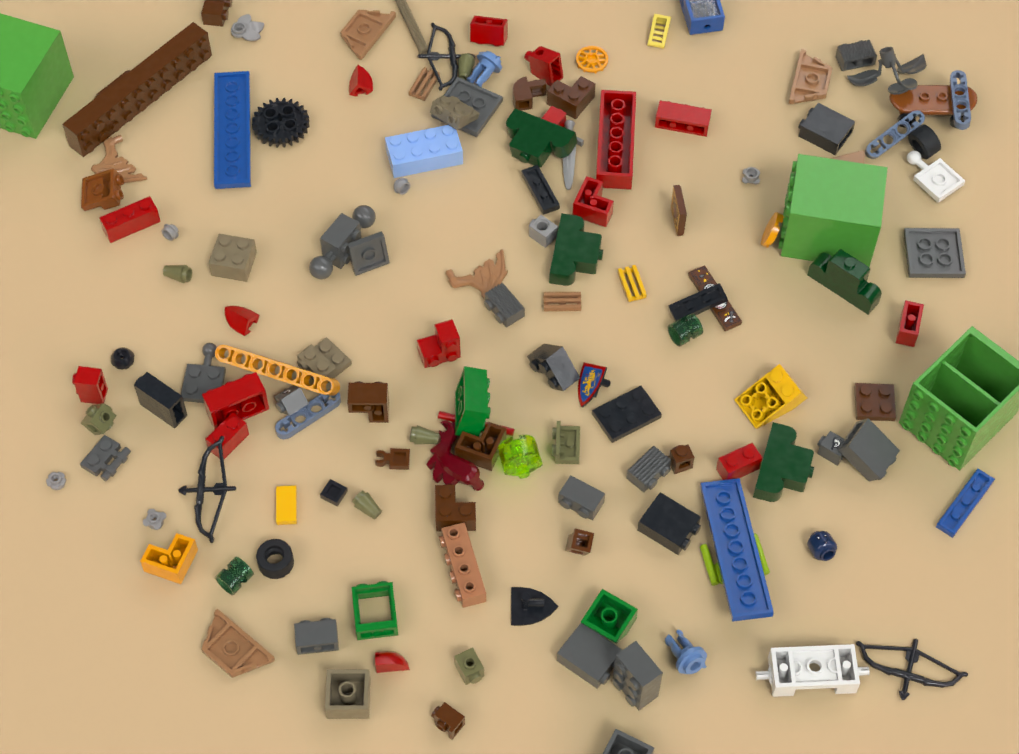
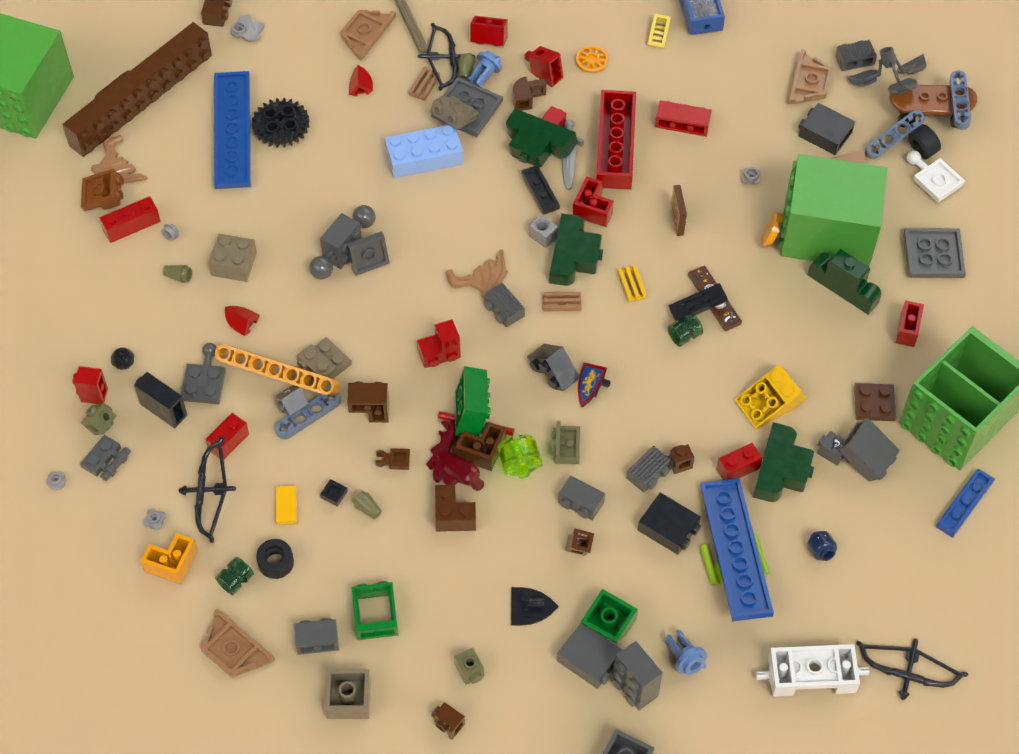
(242, 397): red brick -> none
(390, 661): red brick -> none
(401, 186): light grey plate -> none
(423, 436): olive cone -> none
(463, 565): nougat brick -> none
(571, 99): reddish brown brick -> none
(626, 414): black plate -> none

